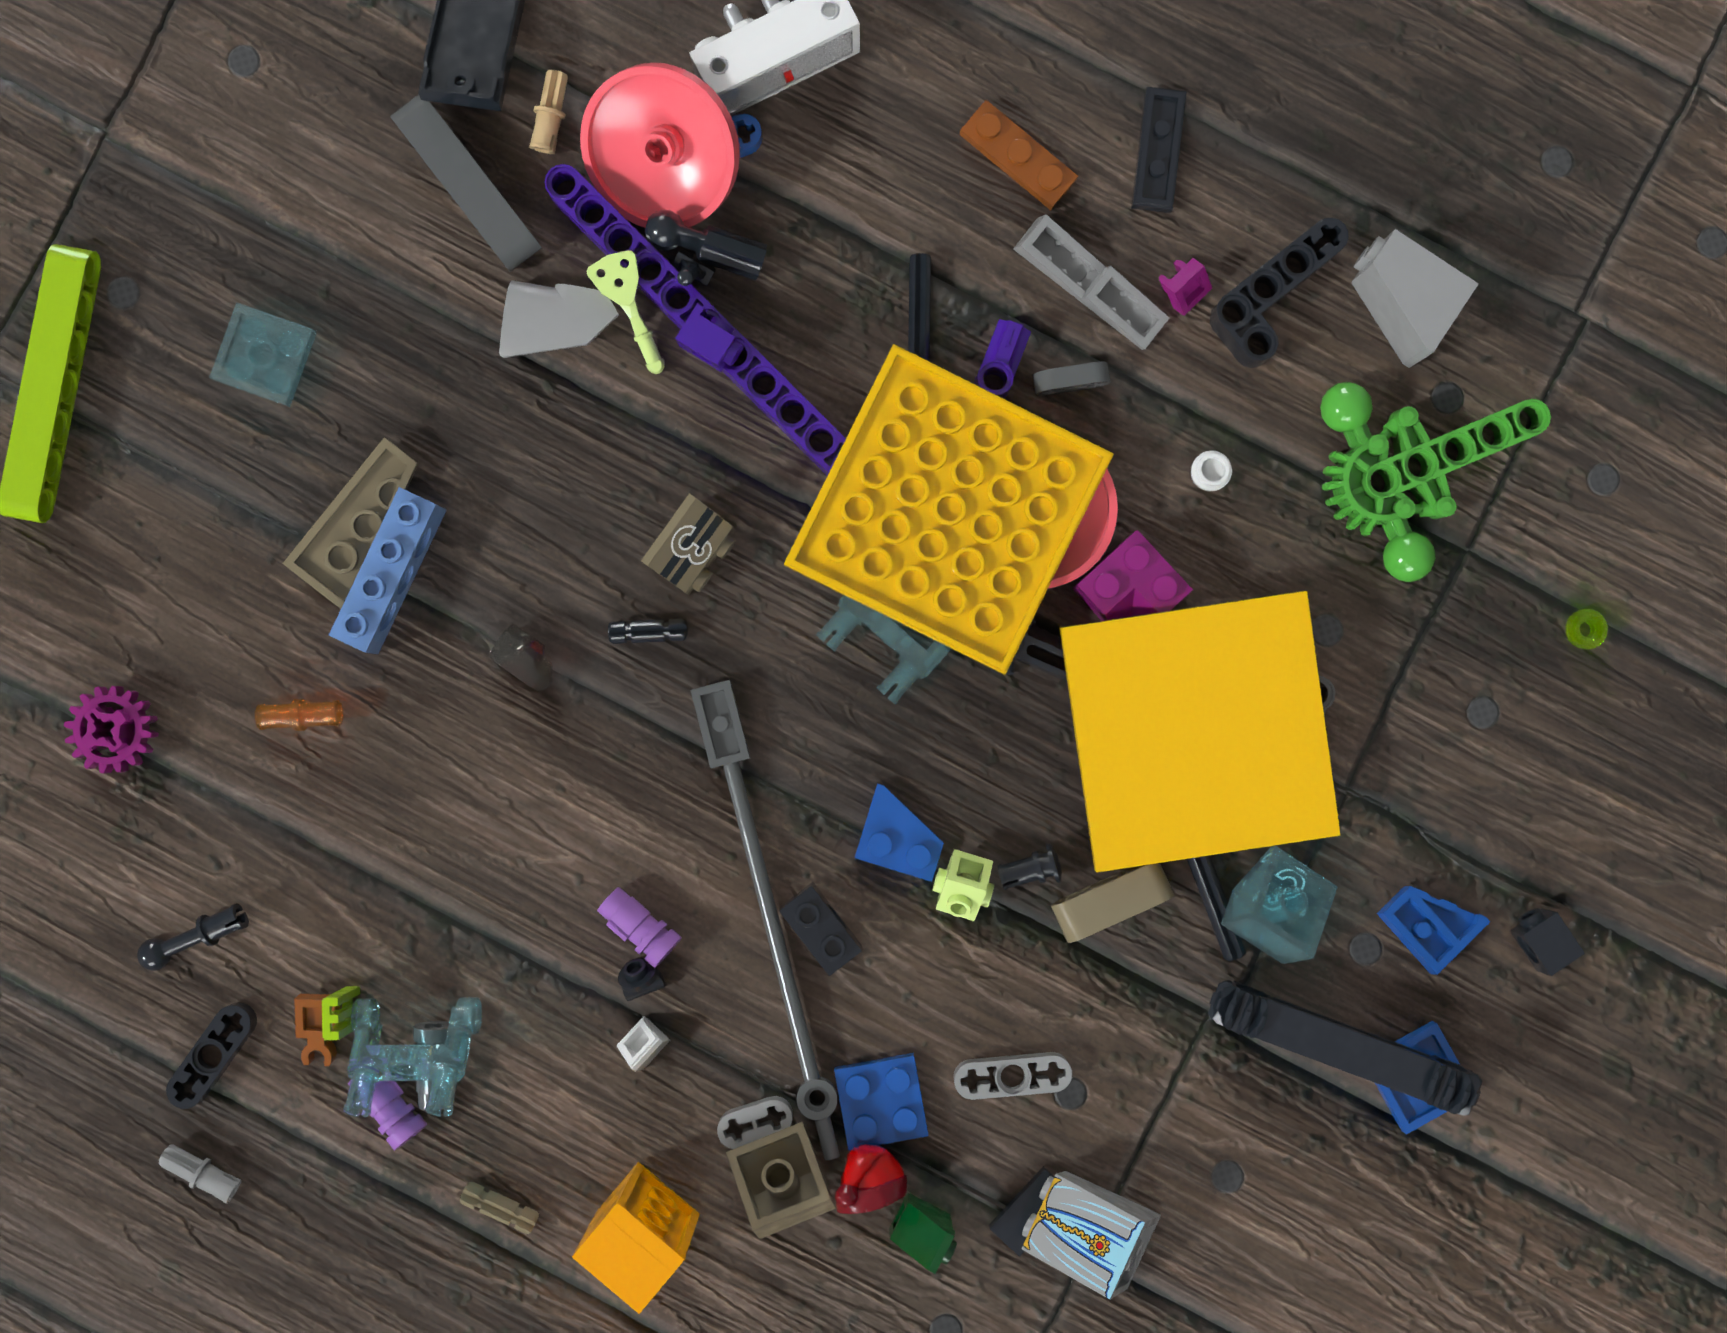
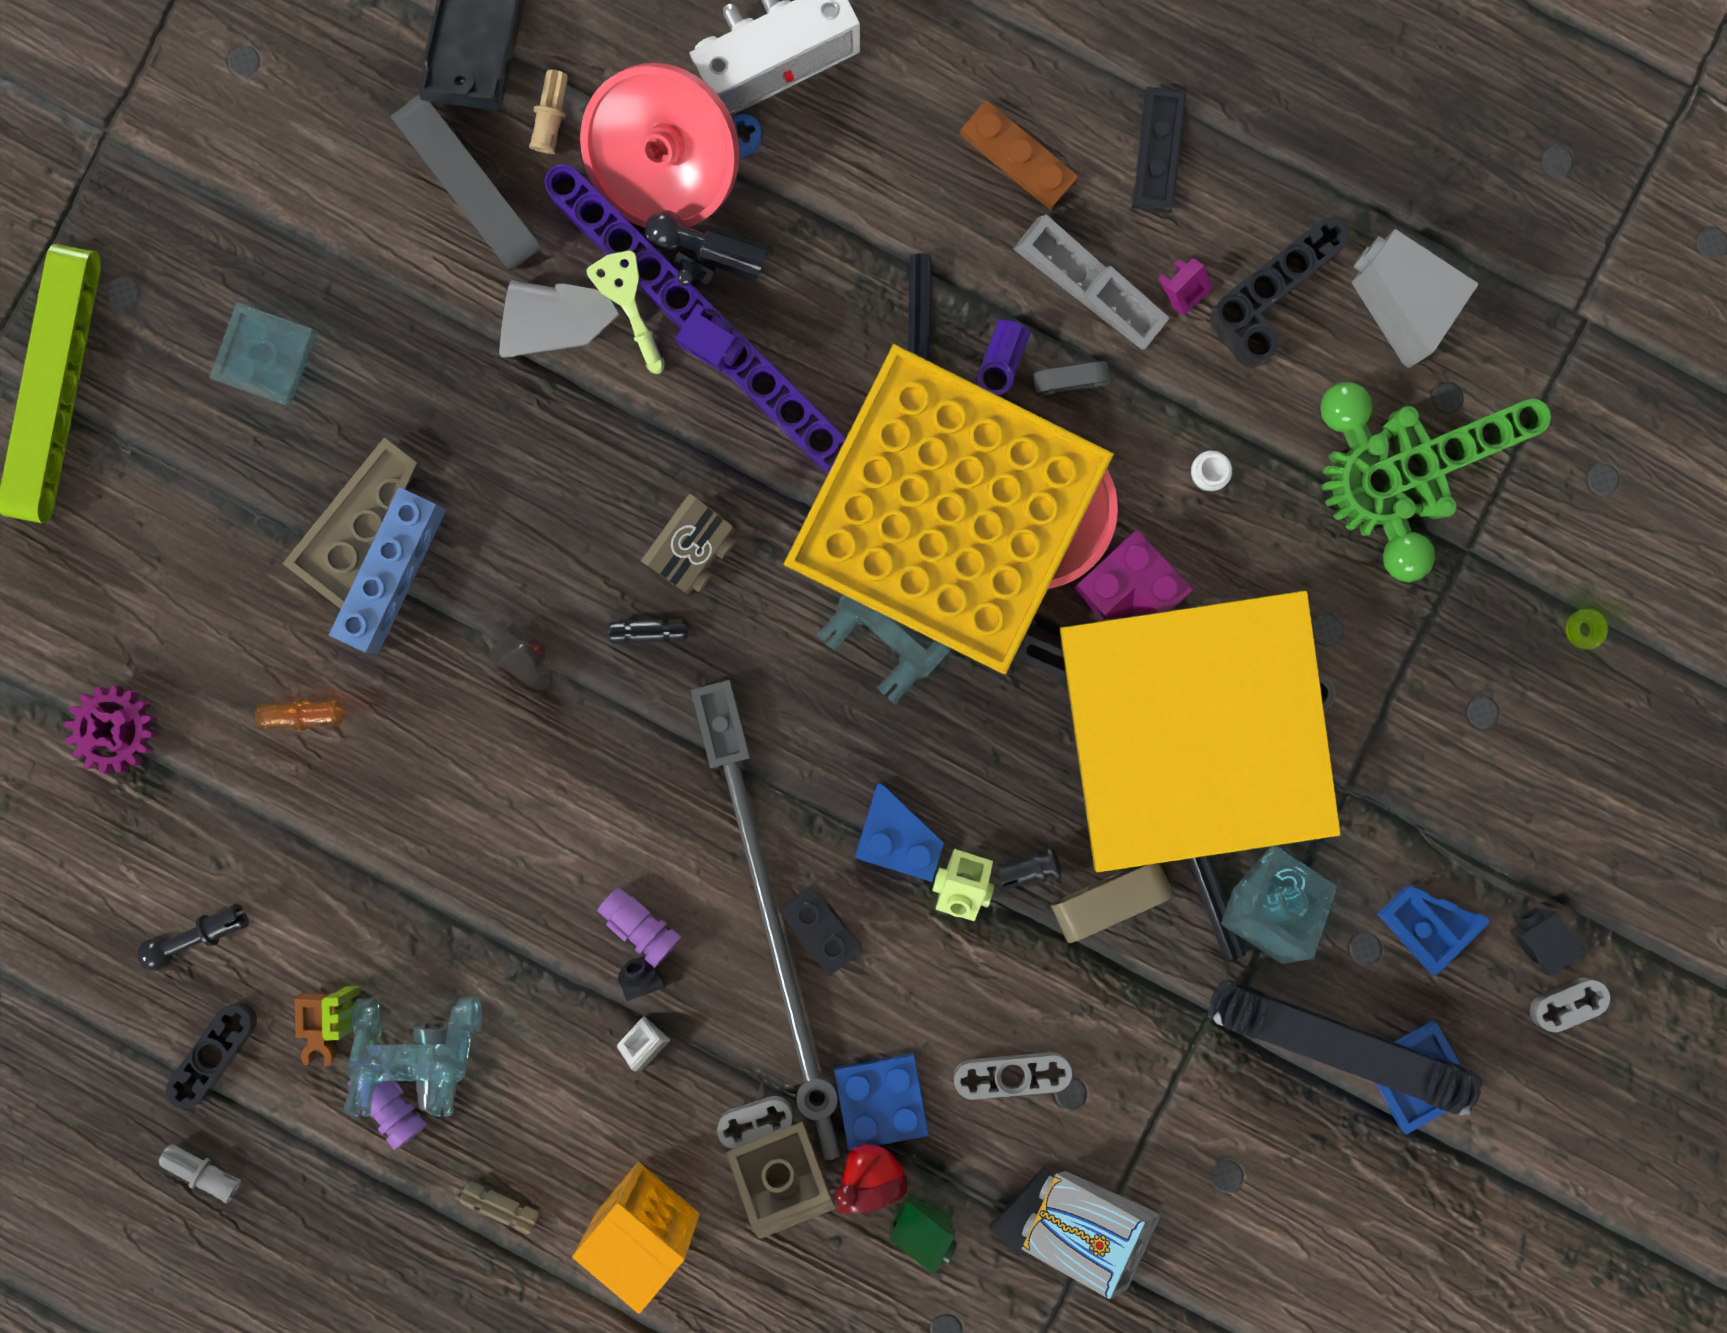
(1572, 1013): none -> light grey beam

